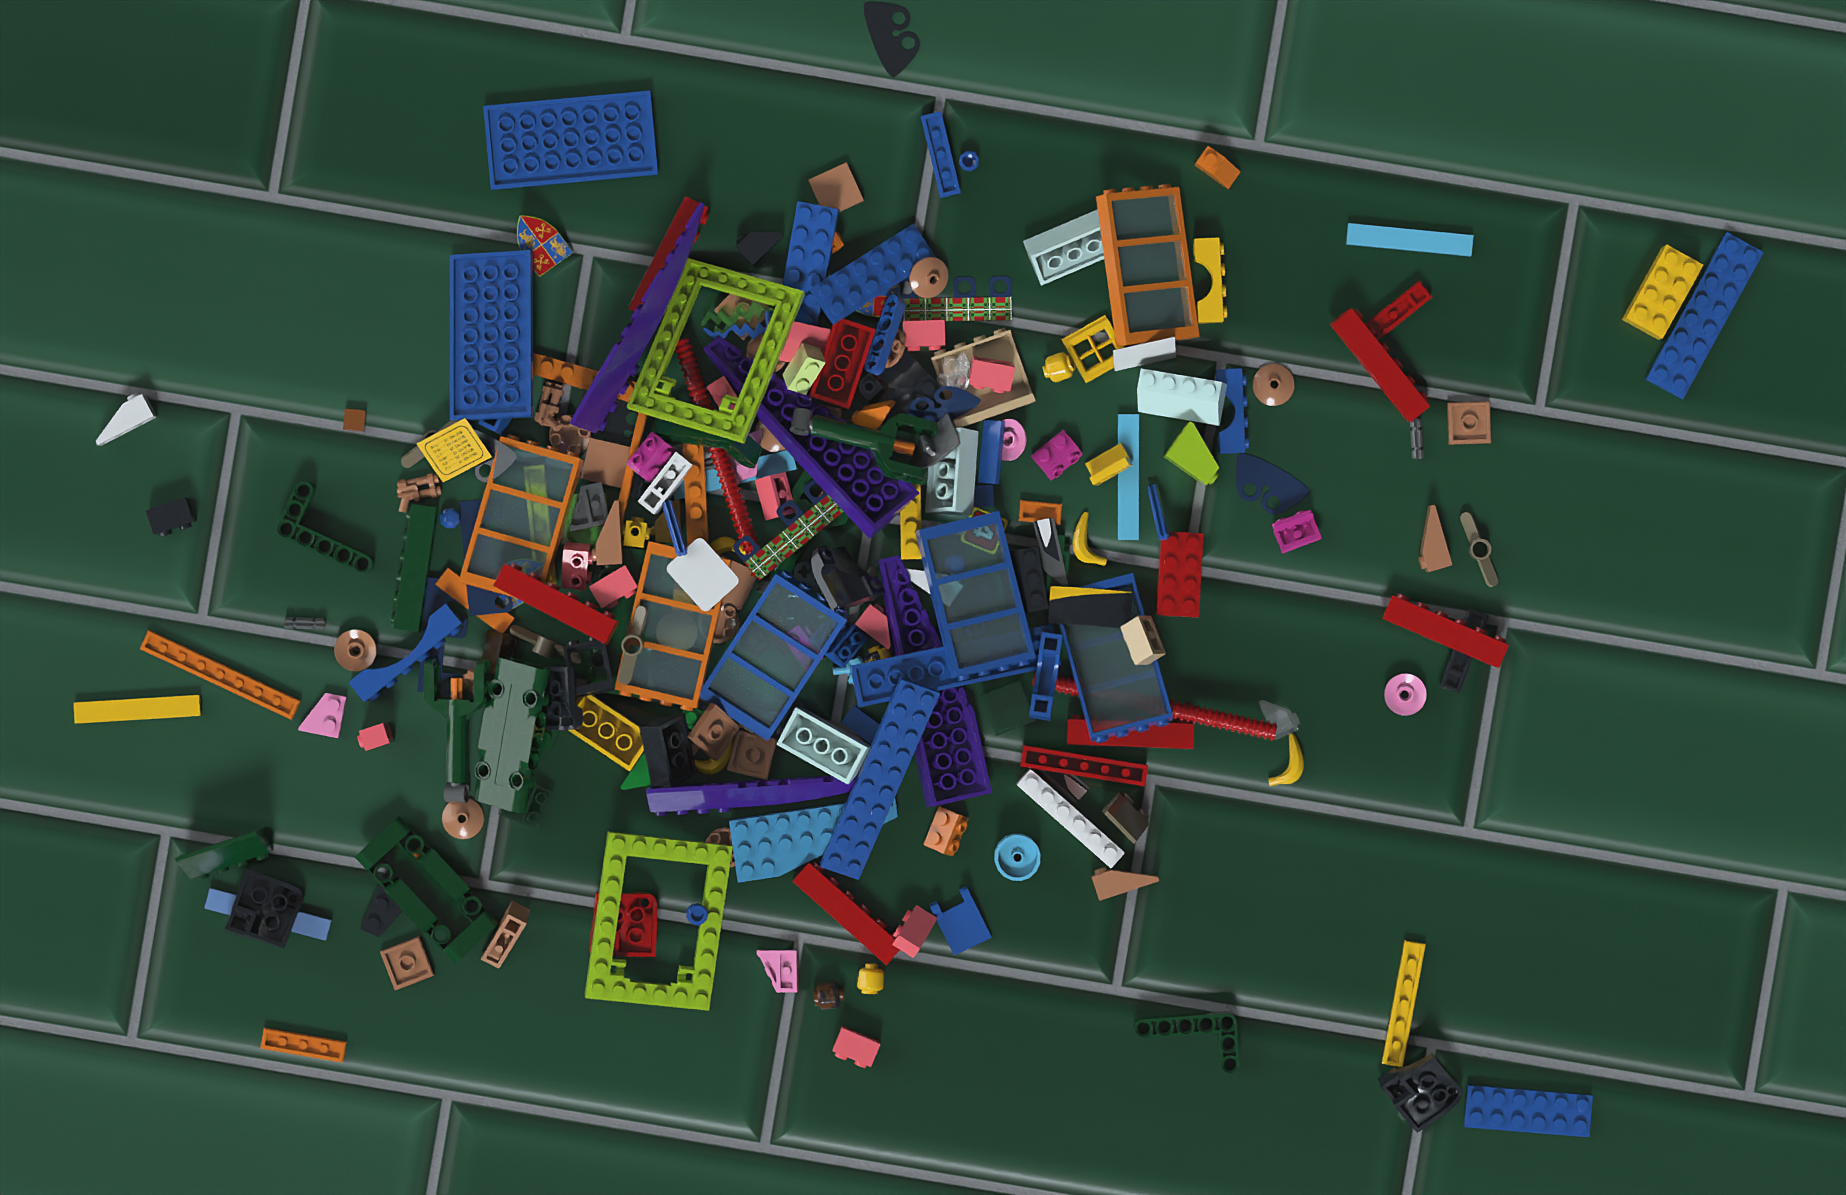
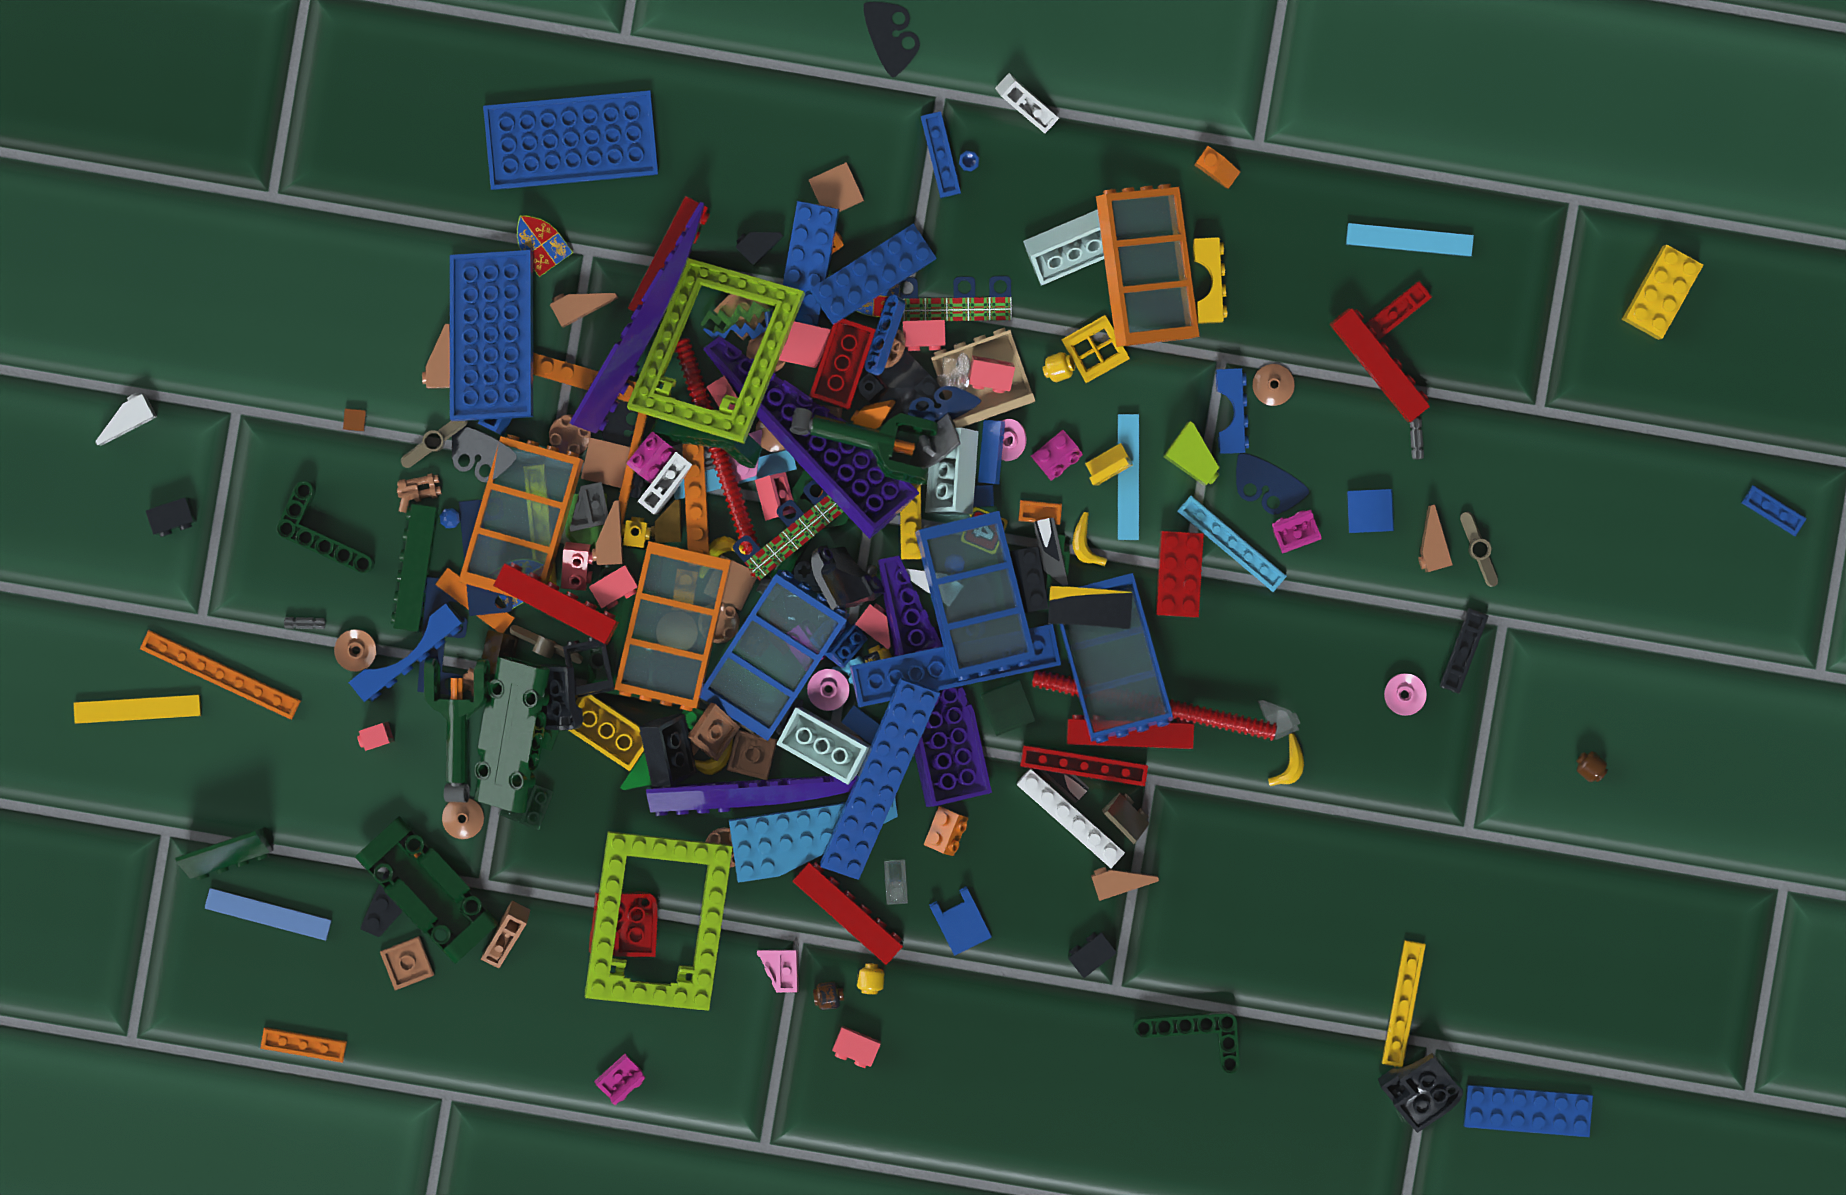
(264, 910): black slope -> none
(326, 716): bright pink wing -> none
(438, 365): none -> nougat slope
(454, 450): yellow sticker -> none
(546, 412): nougat piece -> none
(576, 306): none -> nougat slope
(620, 1079): none -> dark pink bracket
(636, 631): dark tan piece -> none
(674, 528): blue axle -> none
(696, 914): blue tile -> none
(702, 574): white sticker -> none
(803, 368): yellowish green brick -> none
(823, 699): none -> bright pink dish
(895, 882): none -> clear slope
(914, 931): coral brick -> none
(921, 275): nougat dish -> none
(1012, 845): medium azure wheel -> none
(1026, 103): none -> white slope
(1046, 676): blue arch -> none
(1091, 954): none -> black brick
(1143, 640): tan brick -> none
(1144, 353): white sticker -> none
(1158, 512): blue axle -> none
(1180, 396): light aqua slope -> none
(1232, 543): none -> medium azure tile
(1370, 511): none -> blue slope
(1445, 631): red brick -> none
(1469, 422): nougat tile -> none
(1591, 766): none -> reddish brown head
(1704, 315): blue plate -> none
(1773, 510): none -> blue tile

